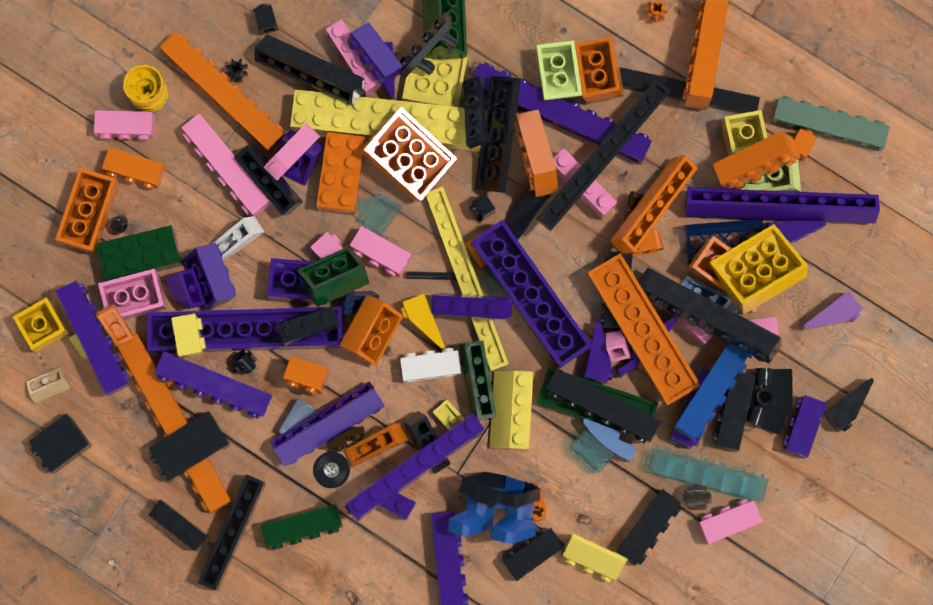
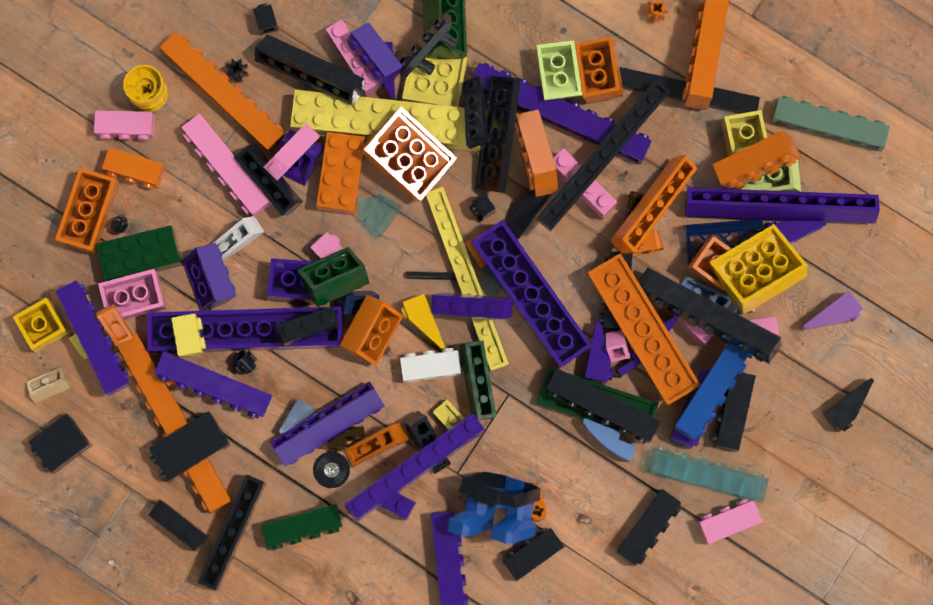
(186, 289): dark purple slope -> none
(306, 375): orange brick -> none
(380, 252): bright pink brick -> none
(513, 410): light yellow slope -> none
(591, 451): clear light blue brick -> none
(593, 558): light yellow slope -> none
(696, 497): clear smoke head -> none
(779, 388): black panel -> none
(804, 141): orange brick -> none
(804, 426): dark purple brick -> none

